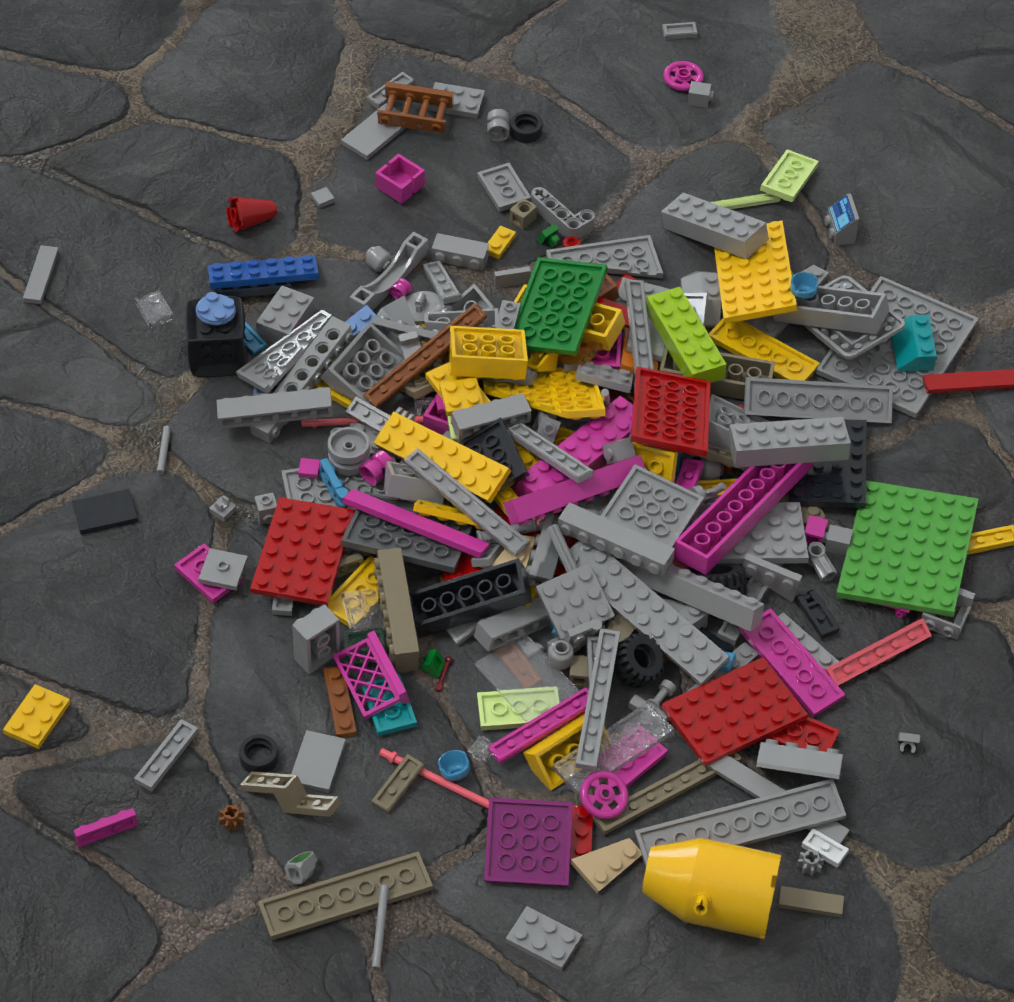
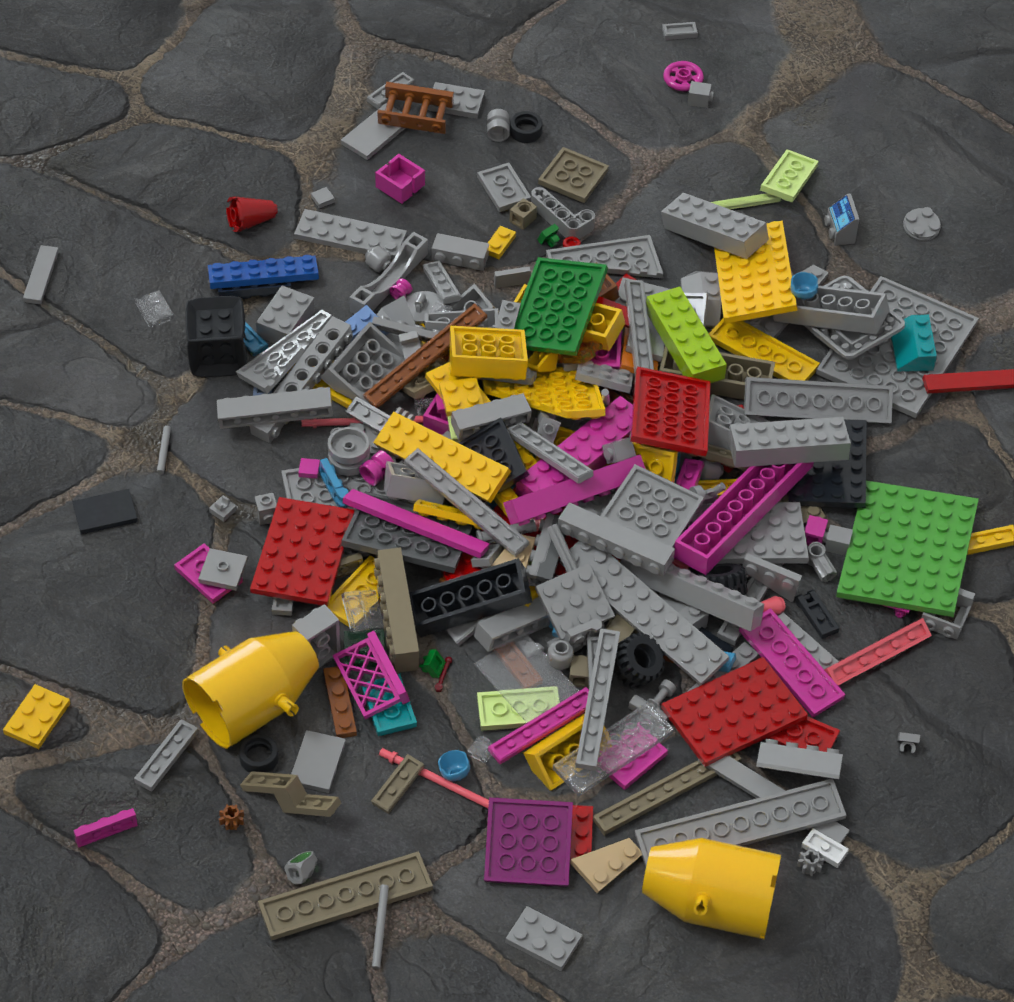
(215, 309): medium blue piece -> none
(250, 685): none -> yellow piece
(348, 233): none -> light grey plate
(573, 174): none -> dark tan plate
(588, 799): dark pink plate -> none
(776, 603): none -> coral cone
(811, 901): dark tan tile -> none
(922, 224): none -> light grey piece

